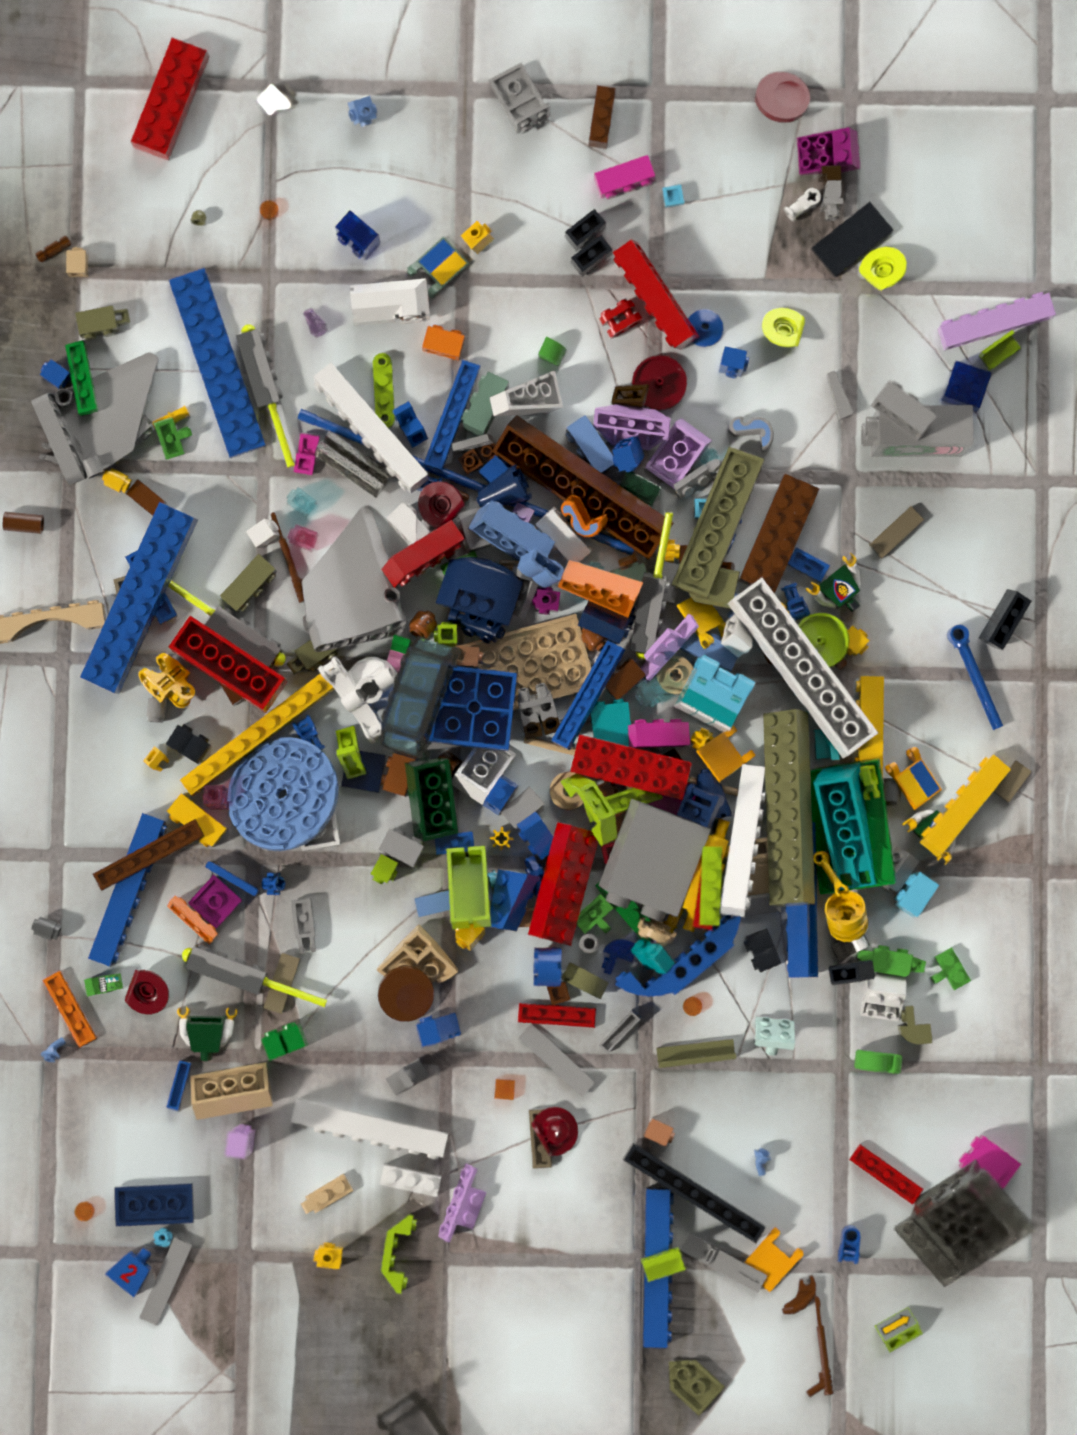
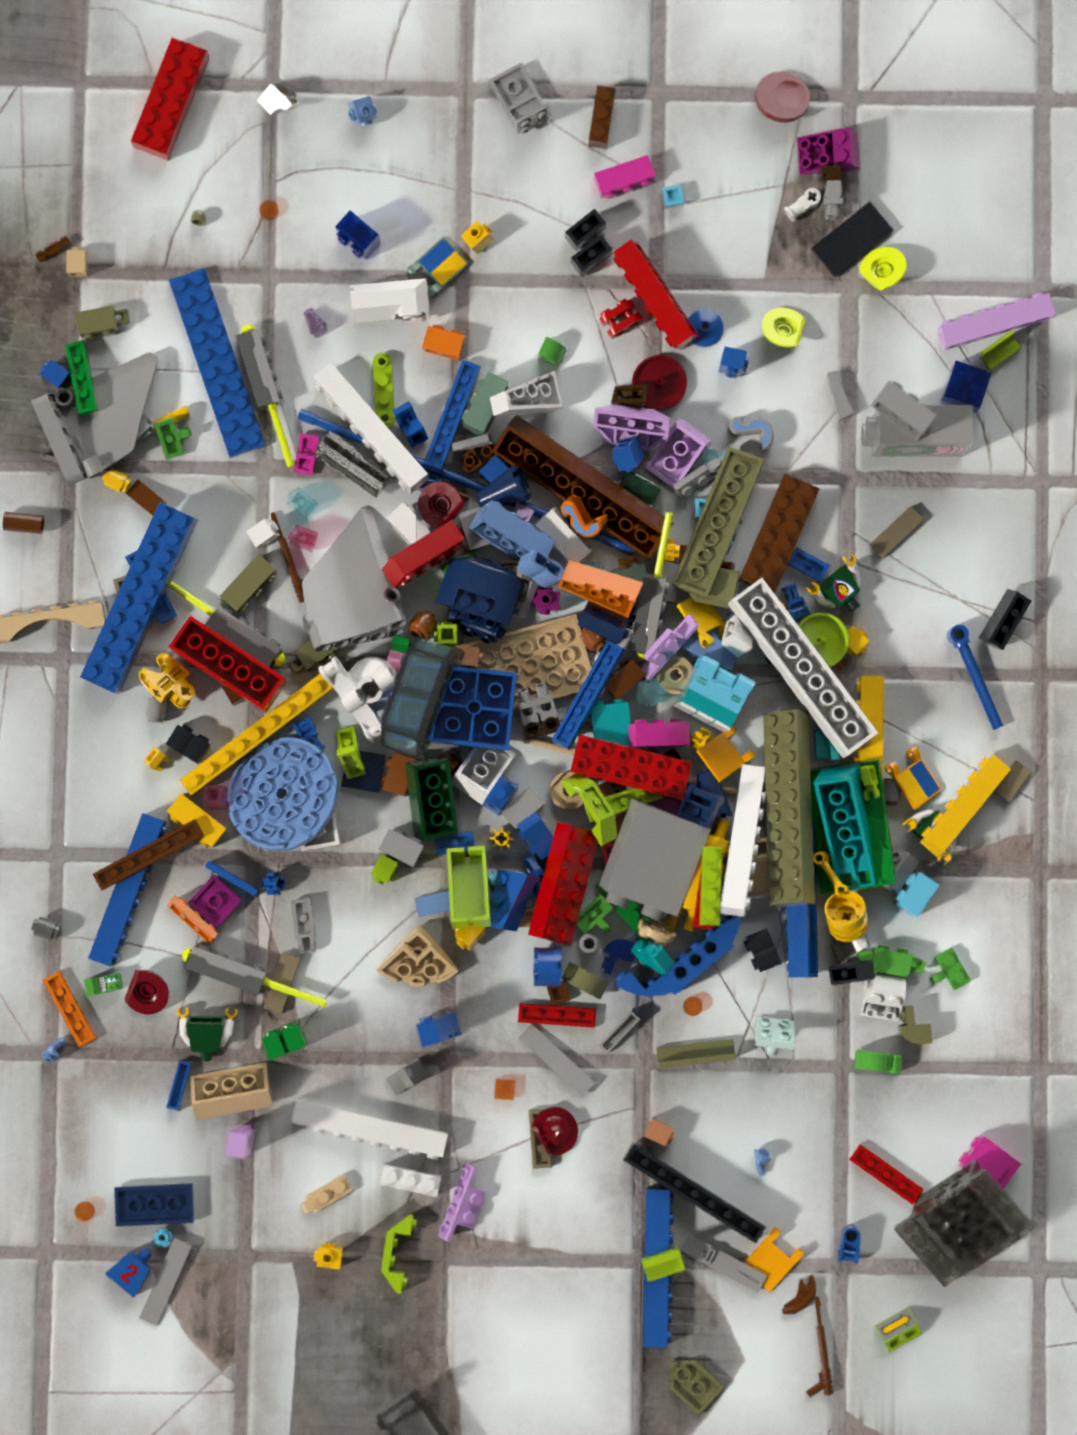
(405, 993): reddish brown piece -> none
(590, 445): medium blue brick -> none

